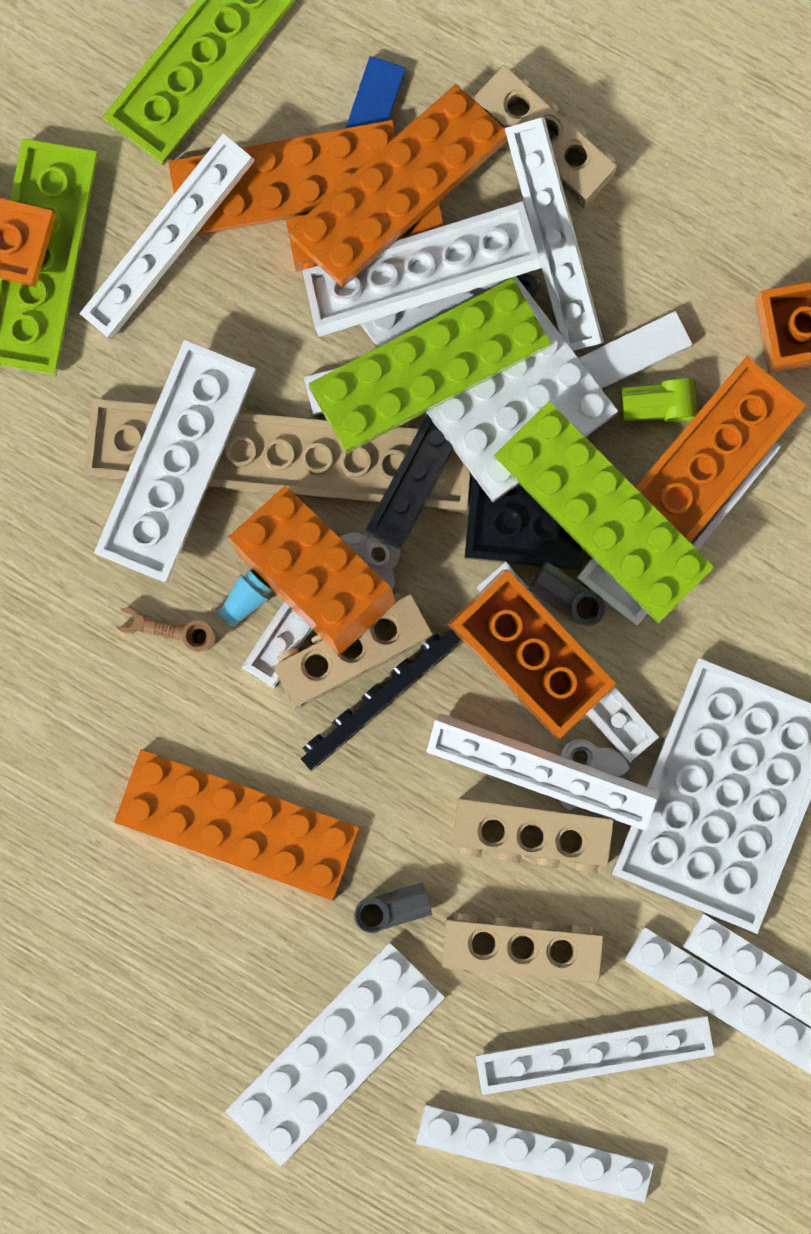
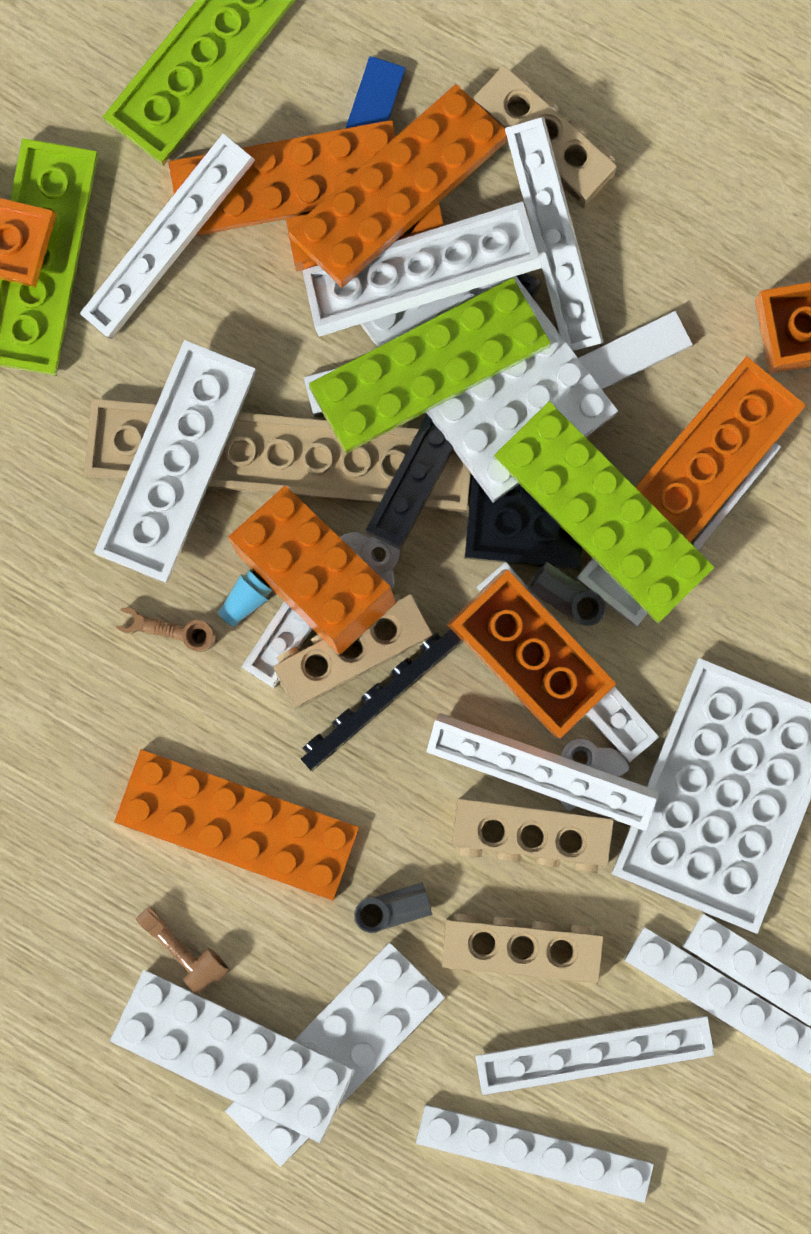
(200, 970): none -> medium nougat brick
(232, 1056): none -> white plate
(672, 401): lime piece -> none

